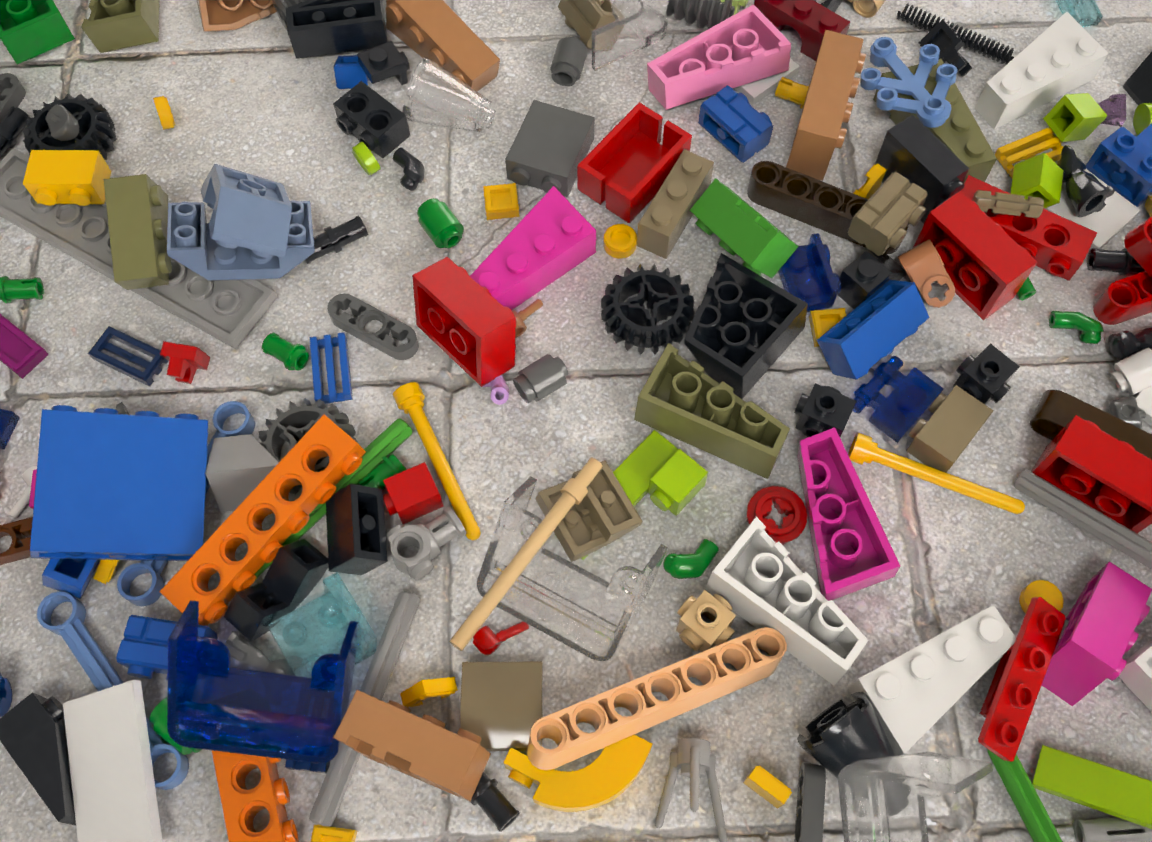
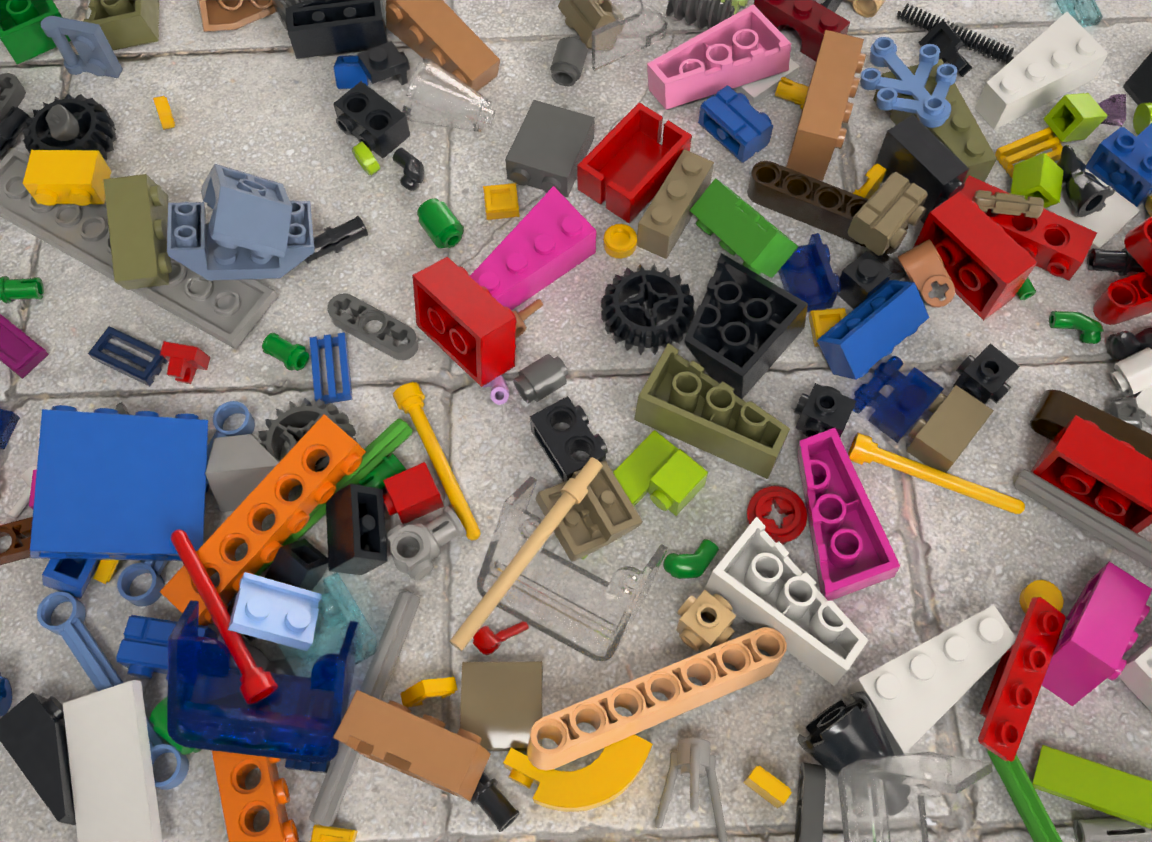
(89, 41): none -> sand blue plate
(254, 680): none -> red piece
(275, 612): none -> light blue plate
(562, 444): none -> black brick

